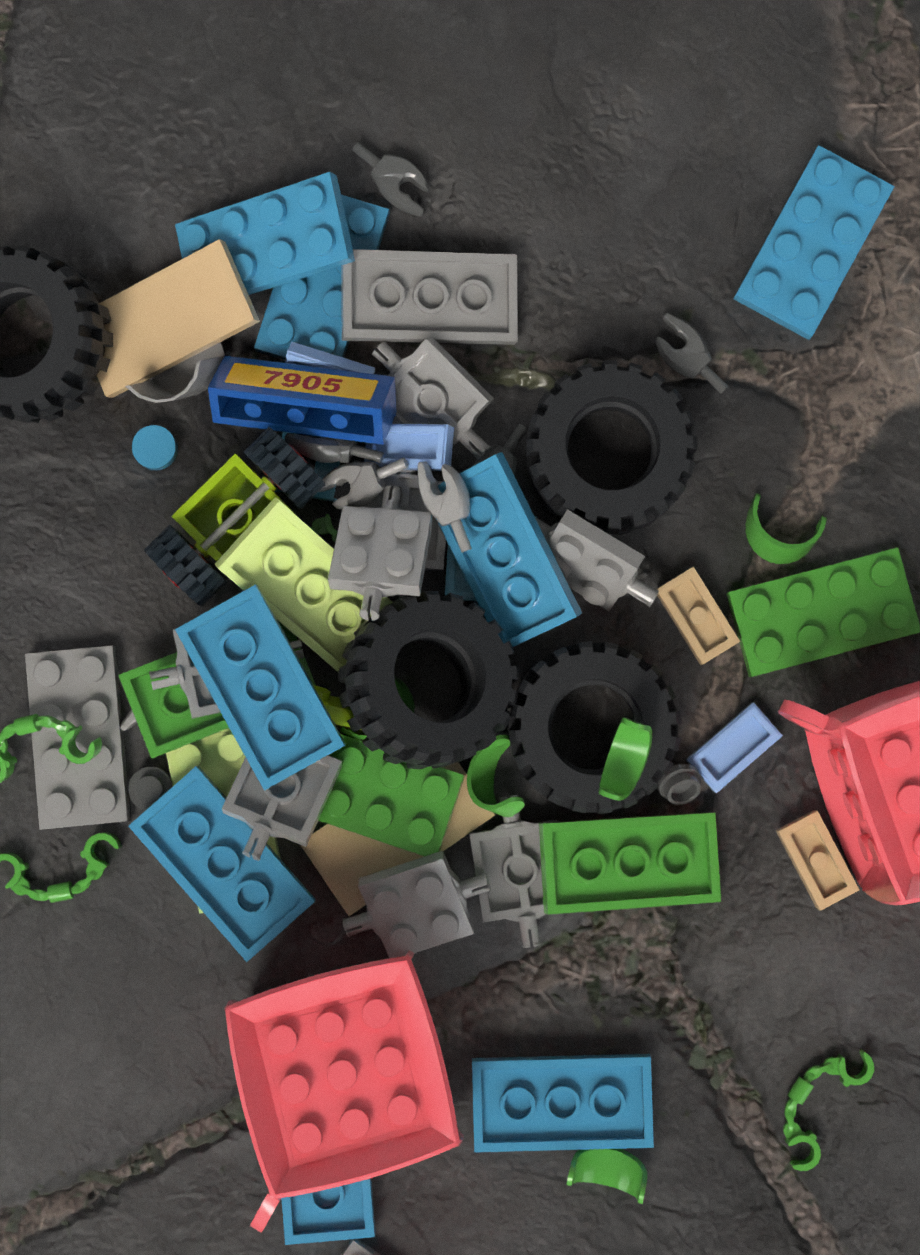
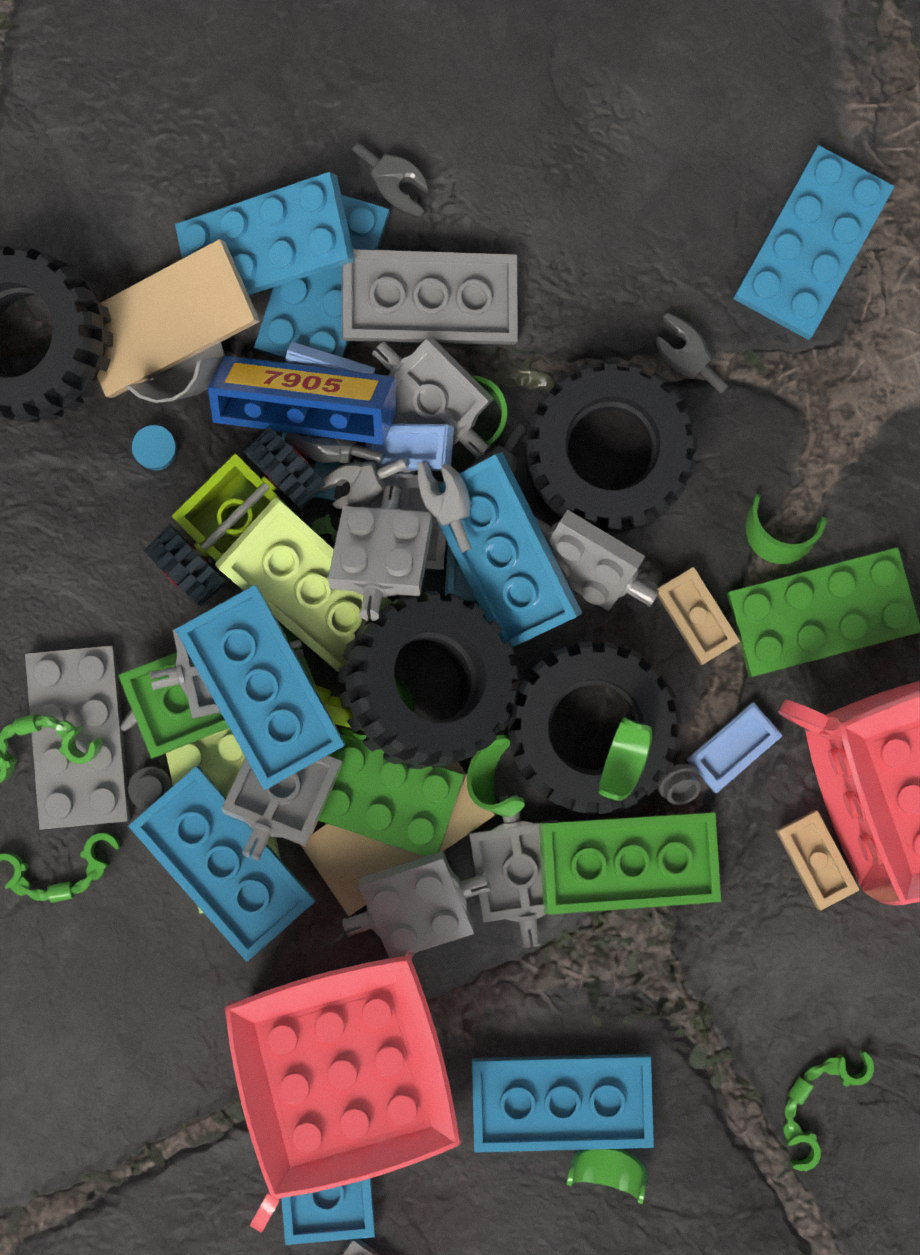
(496, 393): none -> bright green helmet

